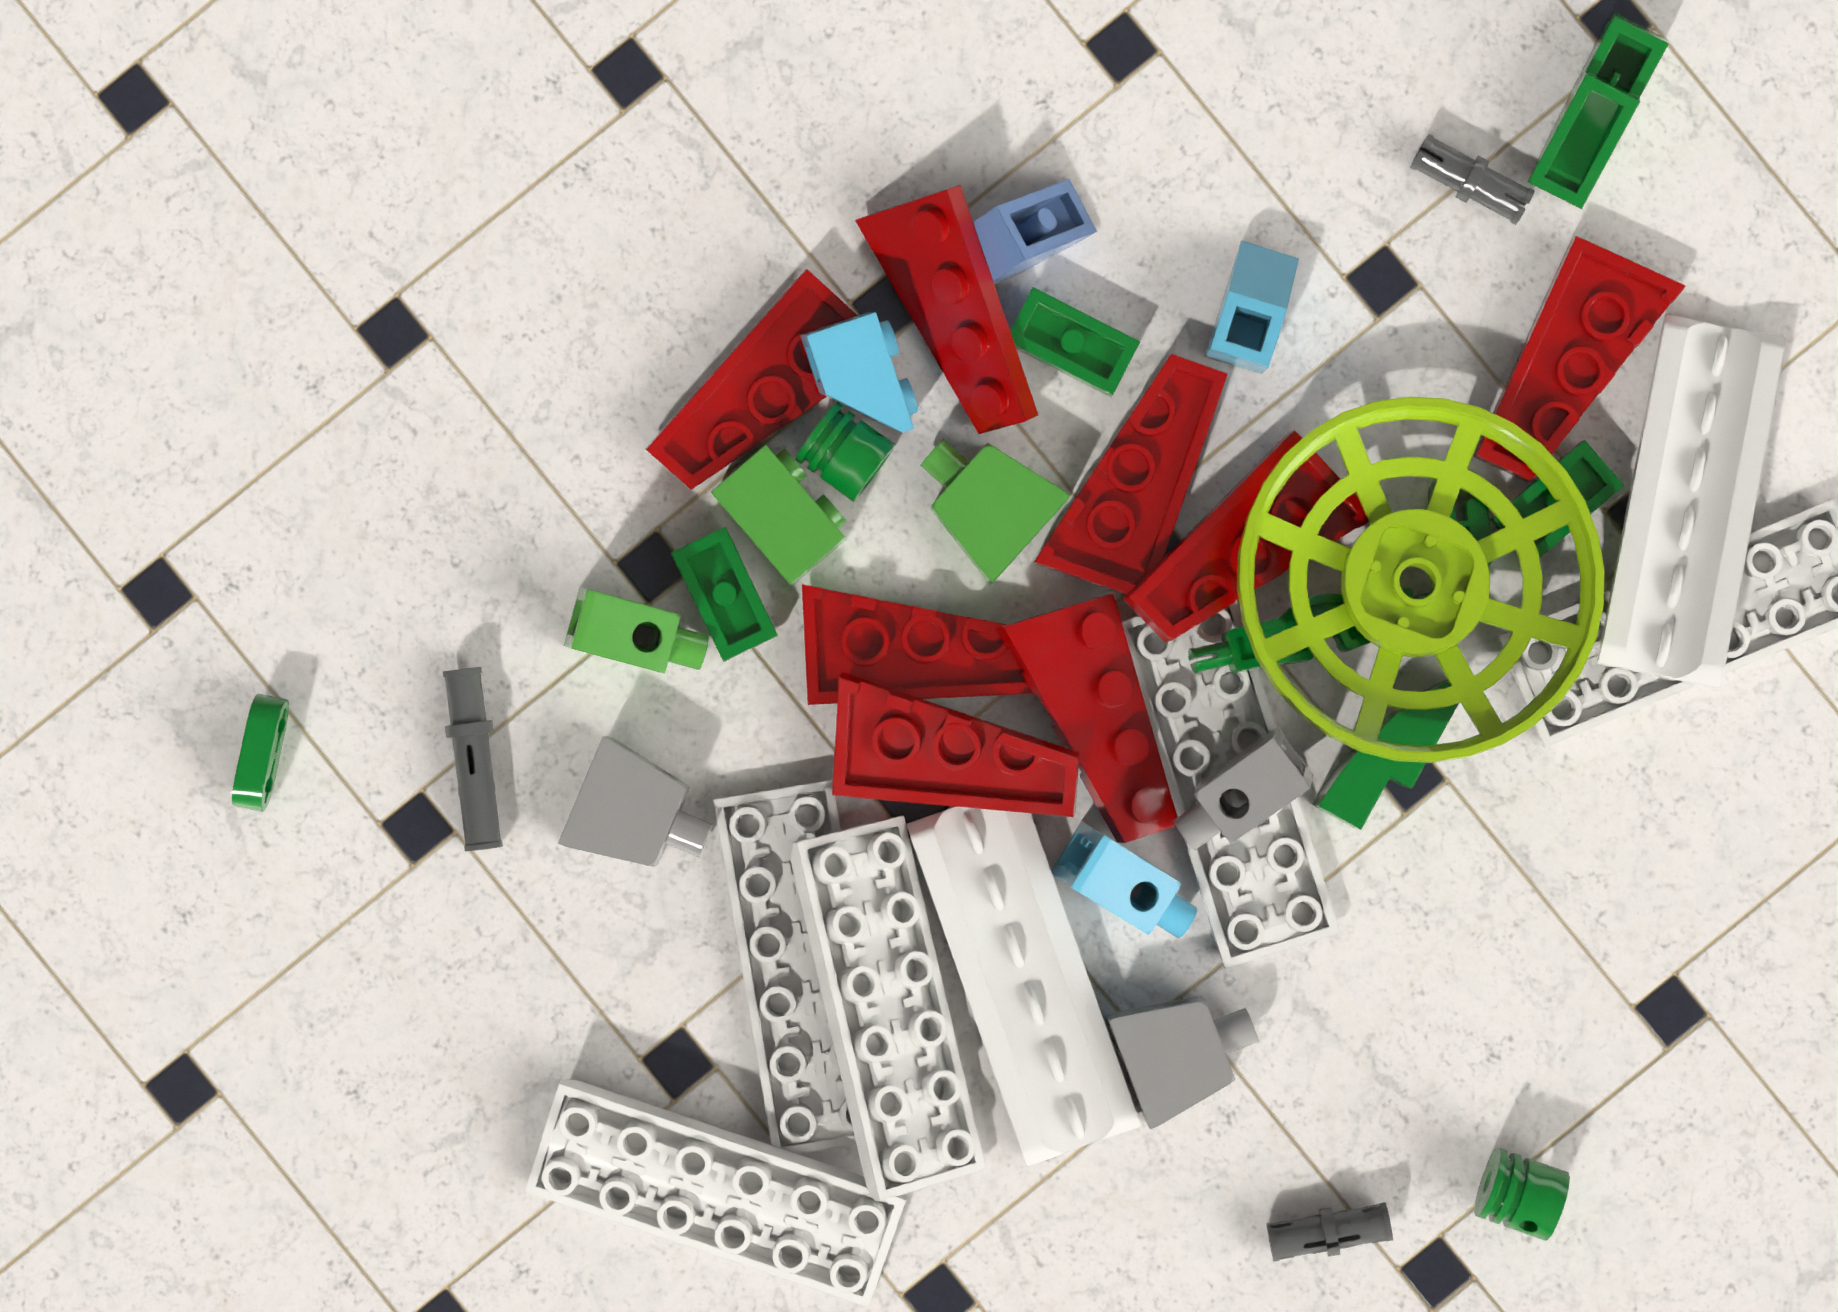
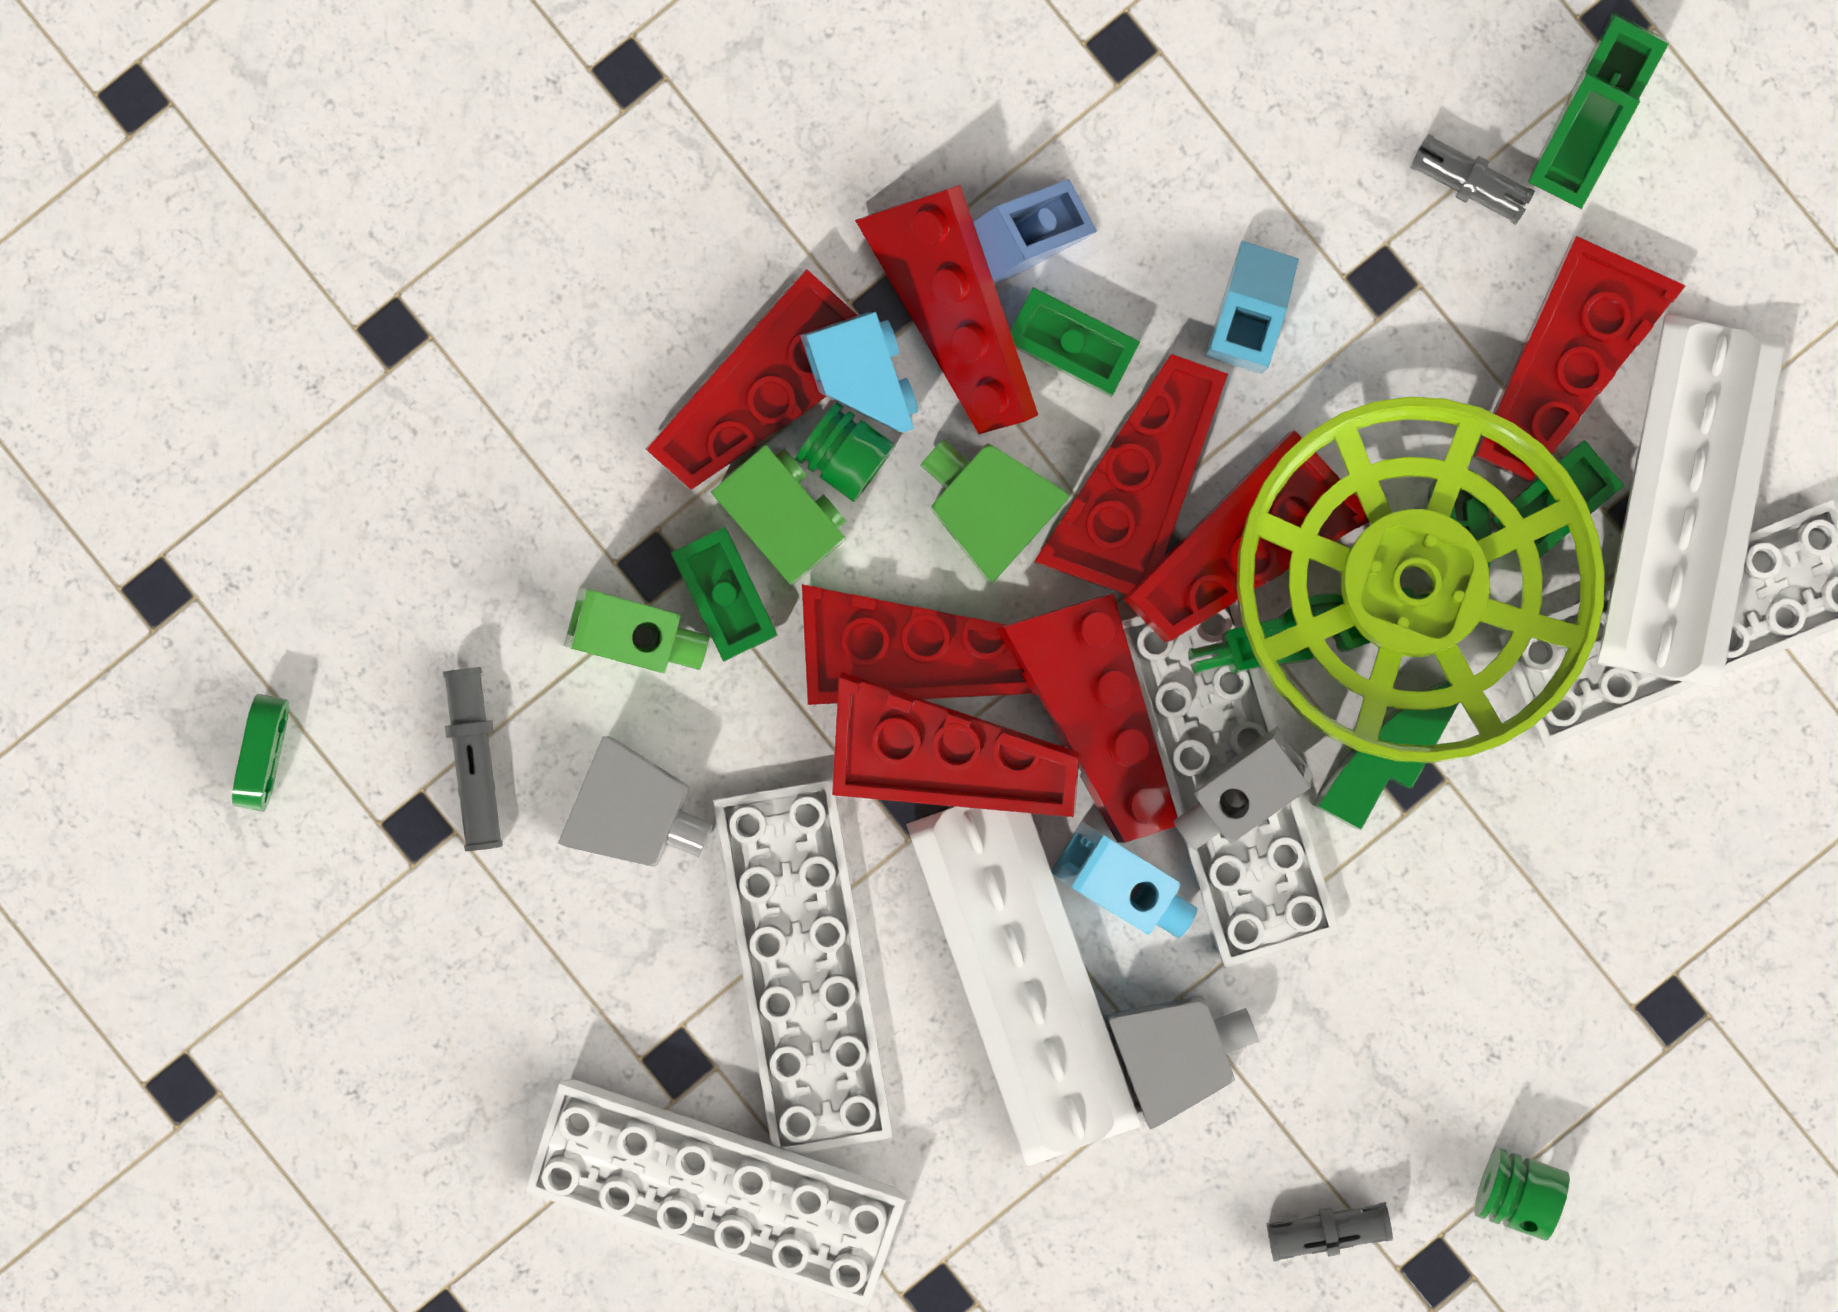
(886, 1008): white plate -> none

